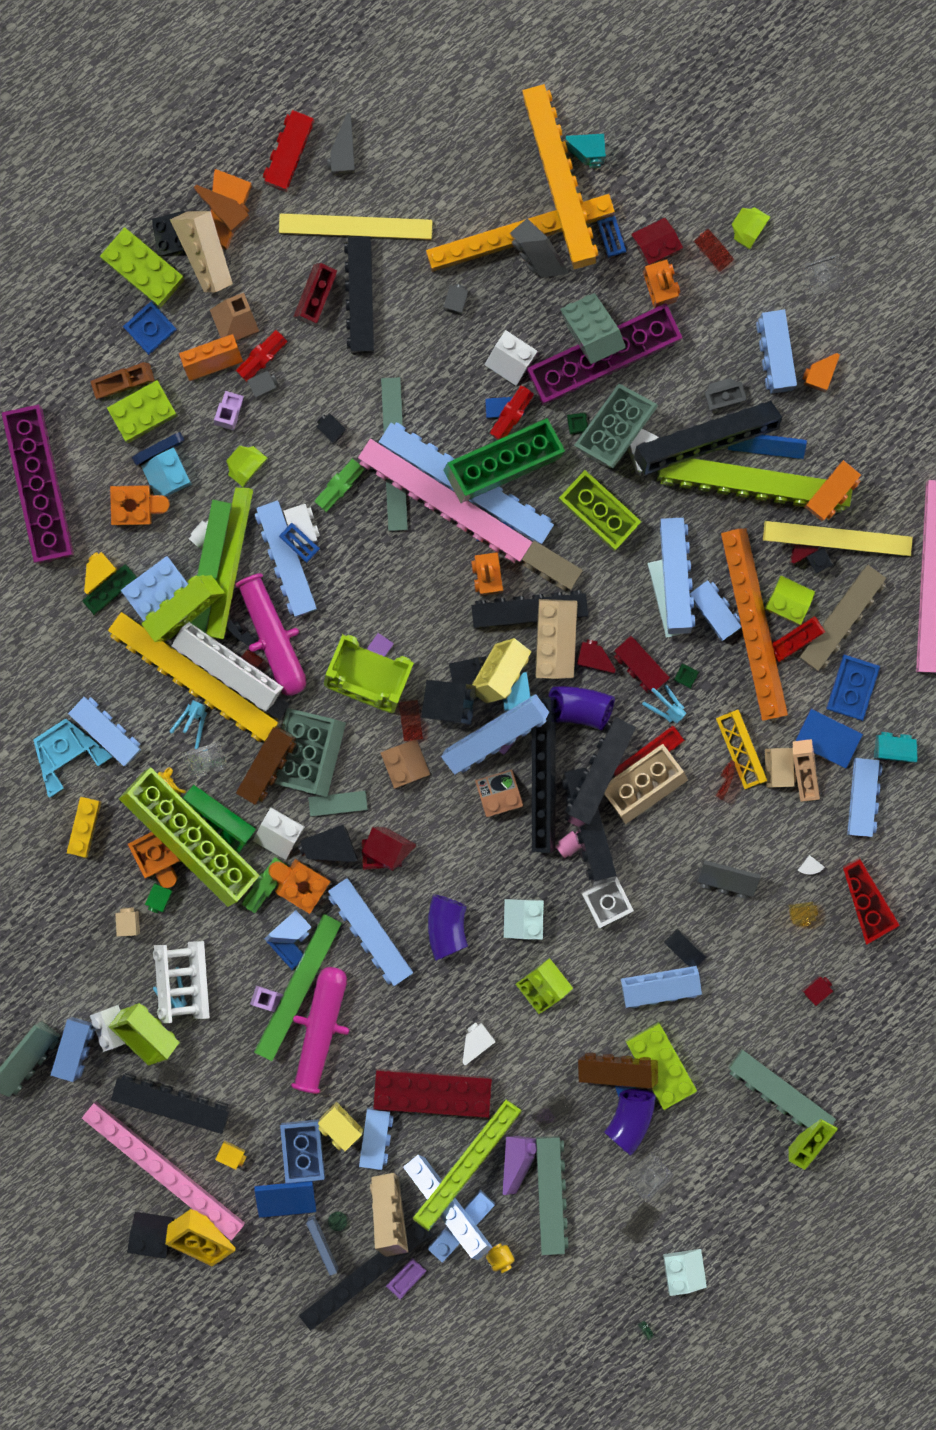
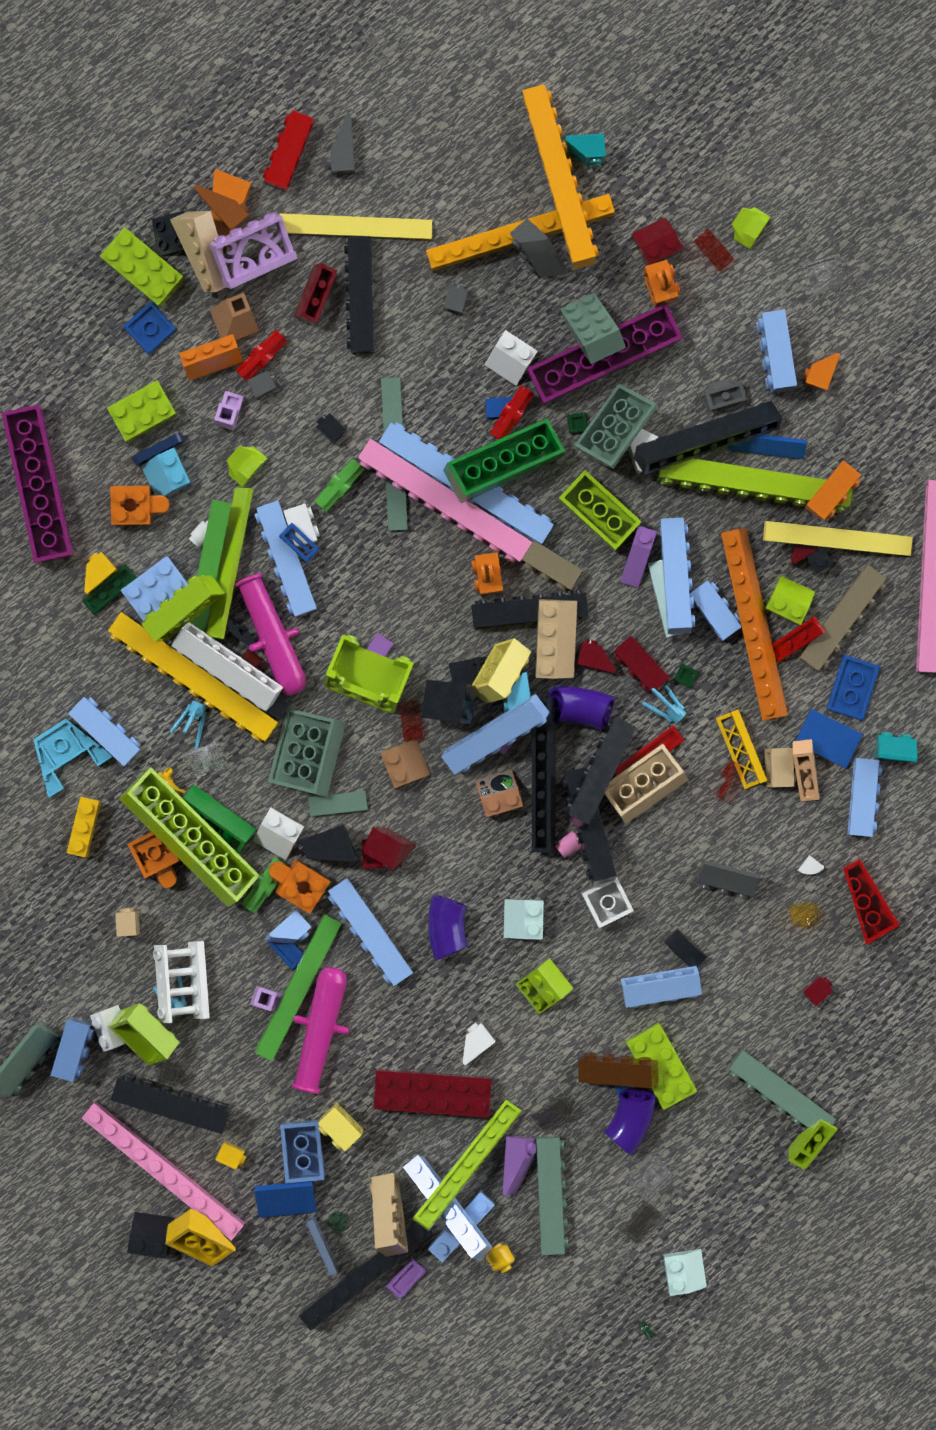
(122, 380): dark orange slope -> none
(158, 898): green brick -> none
(266, 765): reddish brown brick -> none
(277, 257): none -> lavender fence
(375, 1139): light blue brick -> none
(606, 221): blue tile -> none
(638, 556): none -> medium lavender slope

